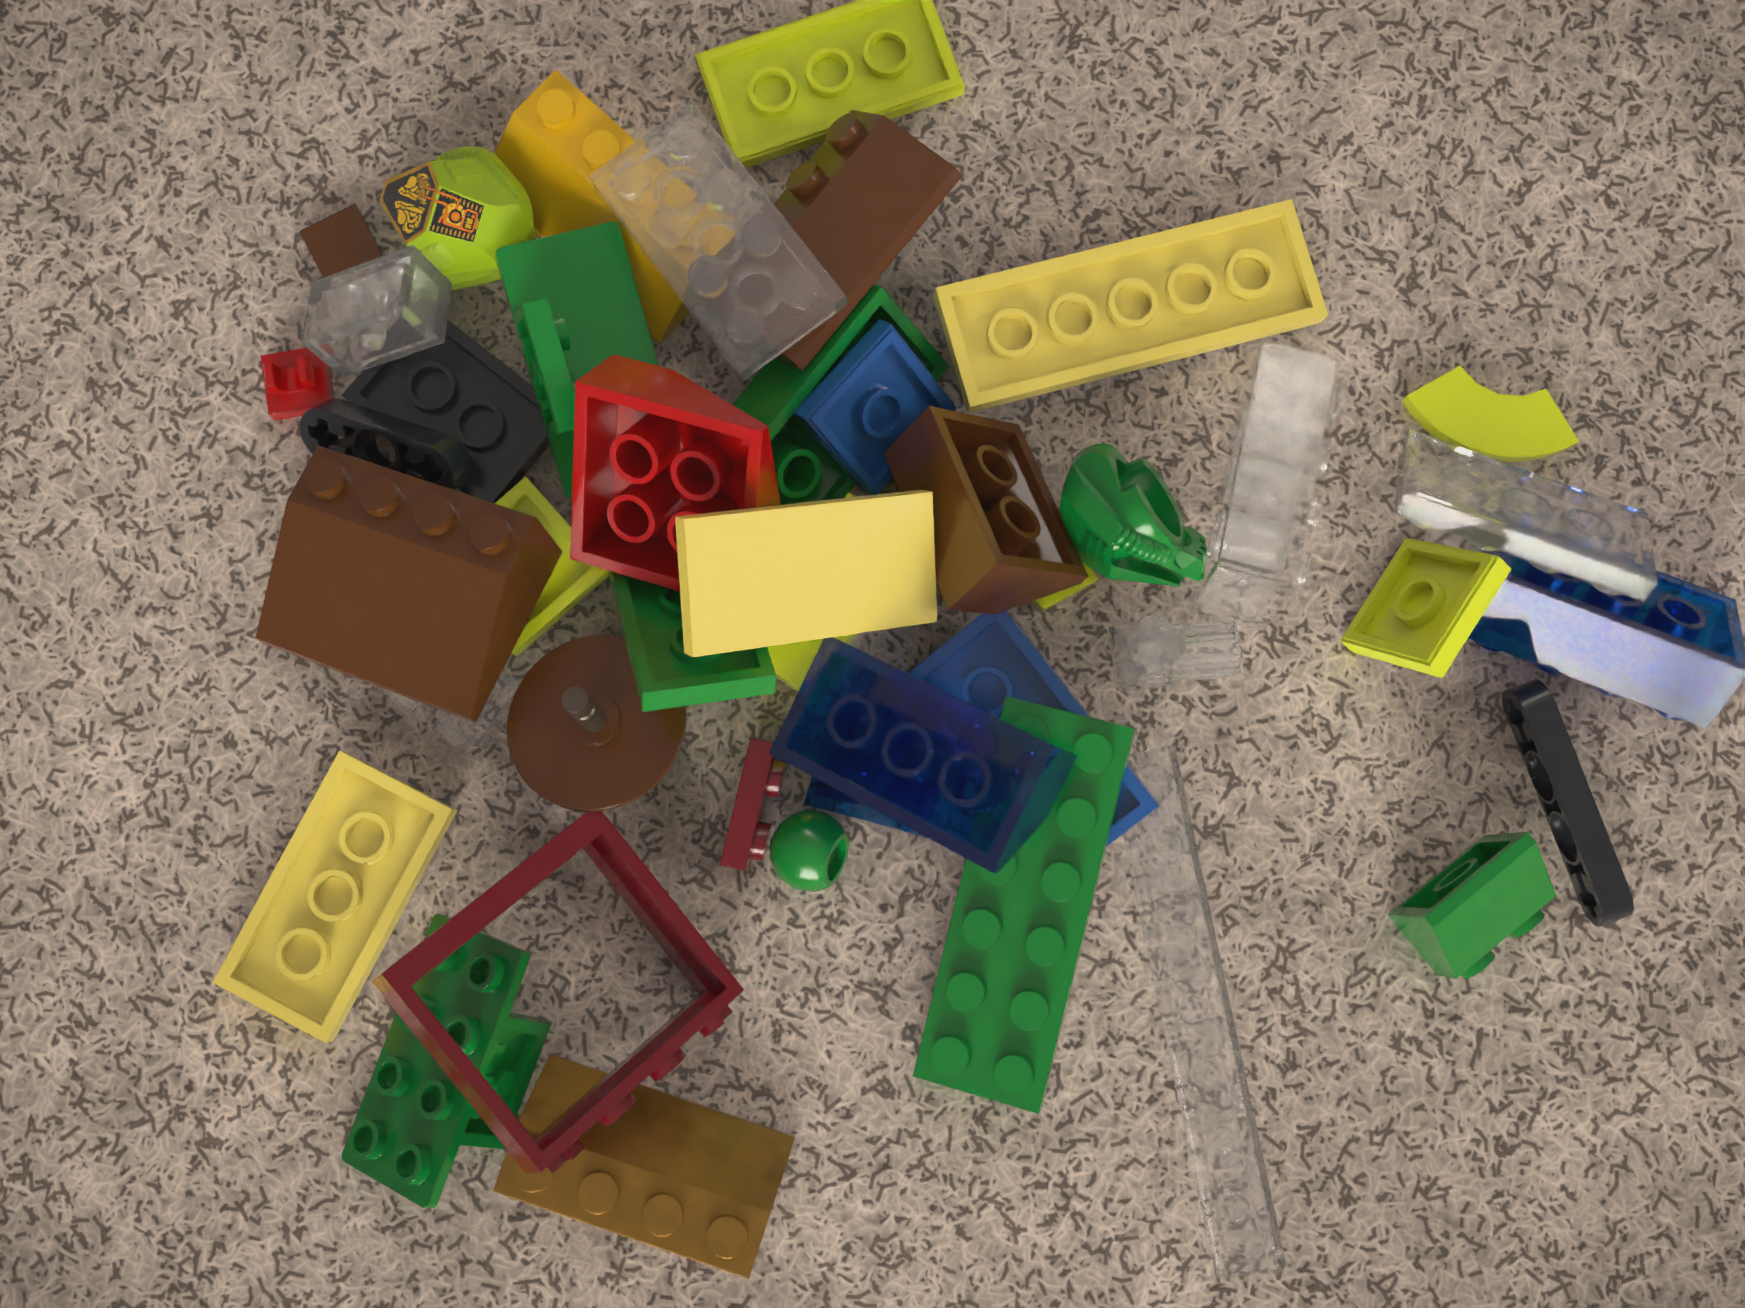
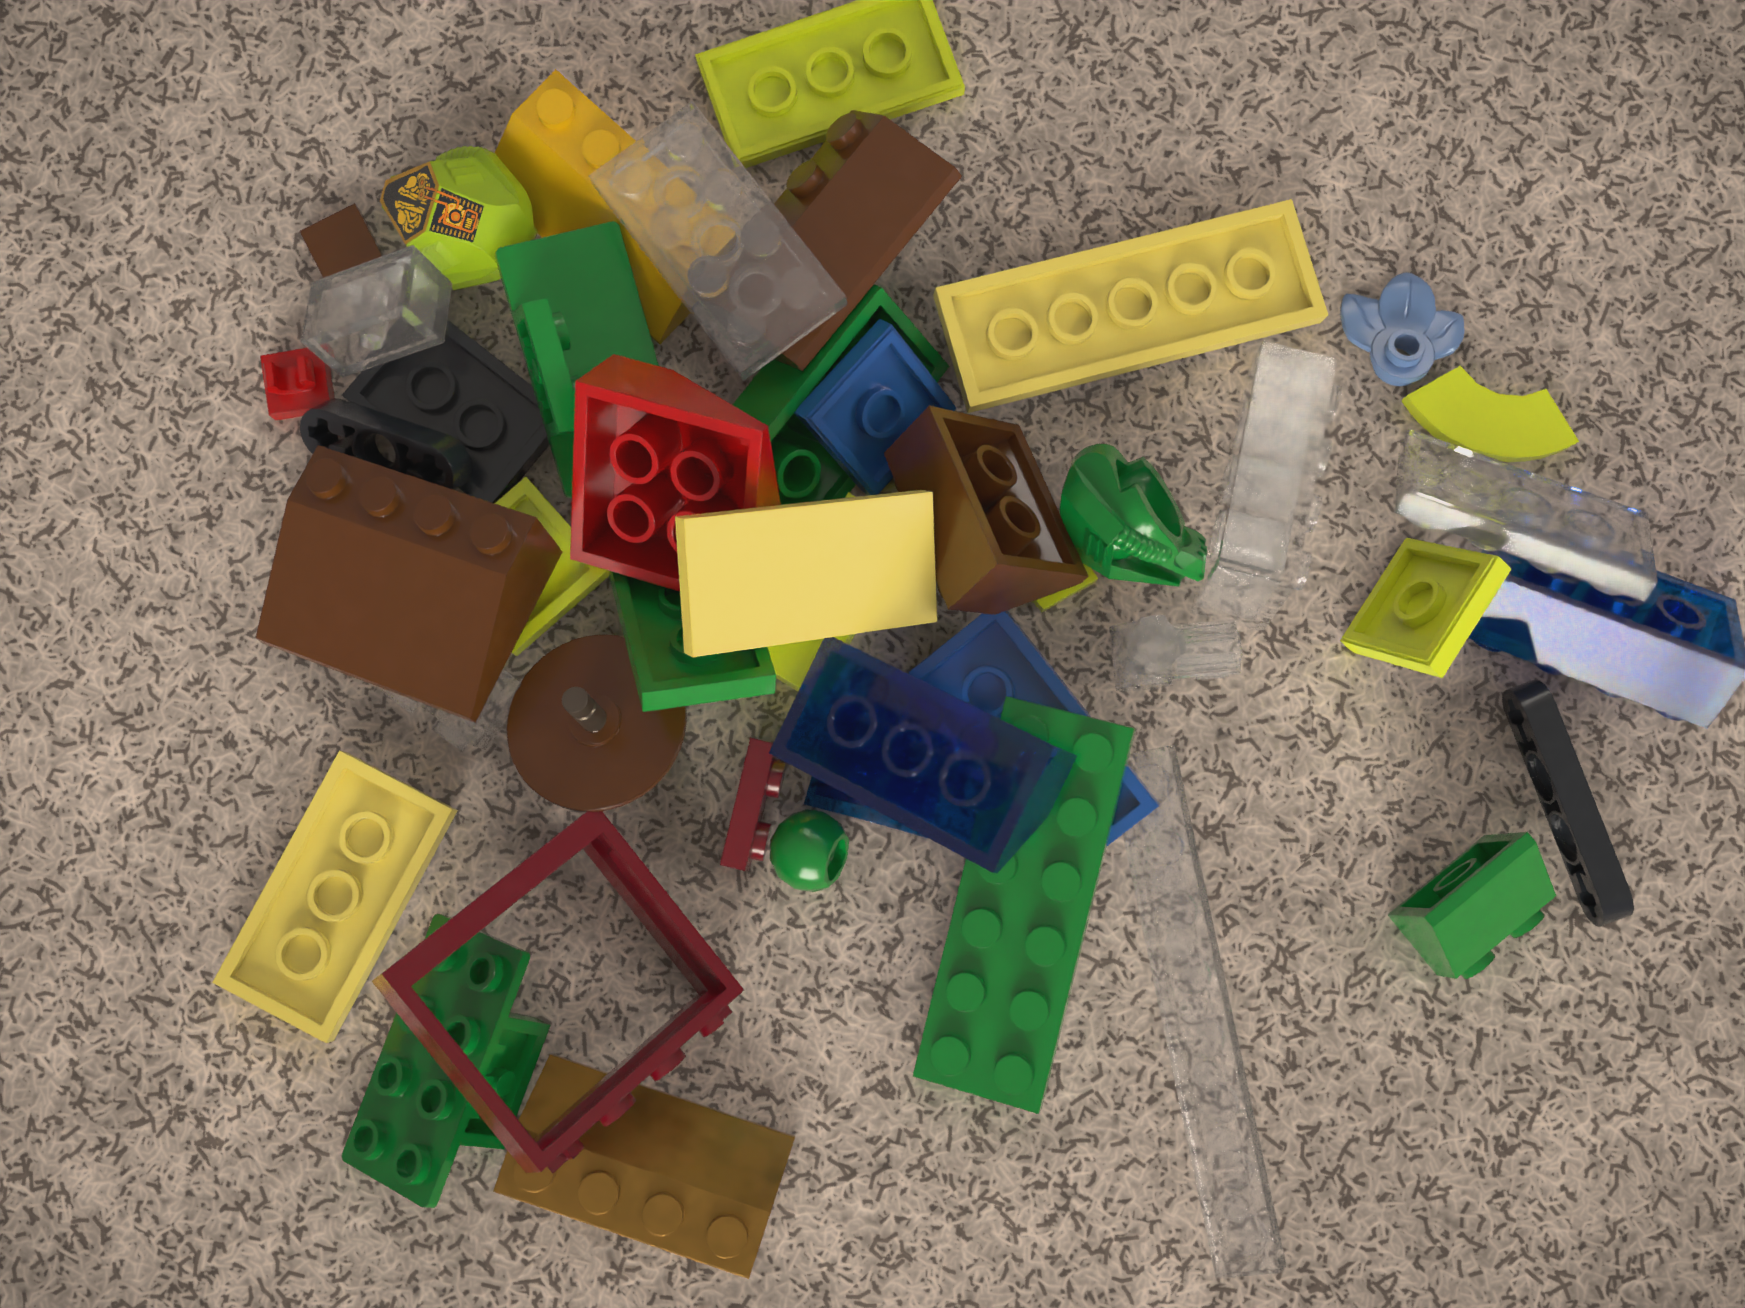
(1402, 320): none -> medium blue plate

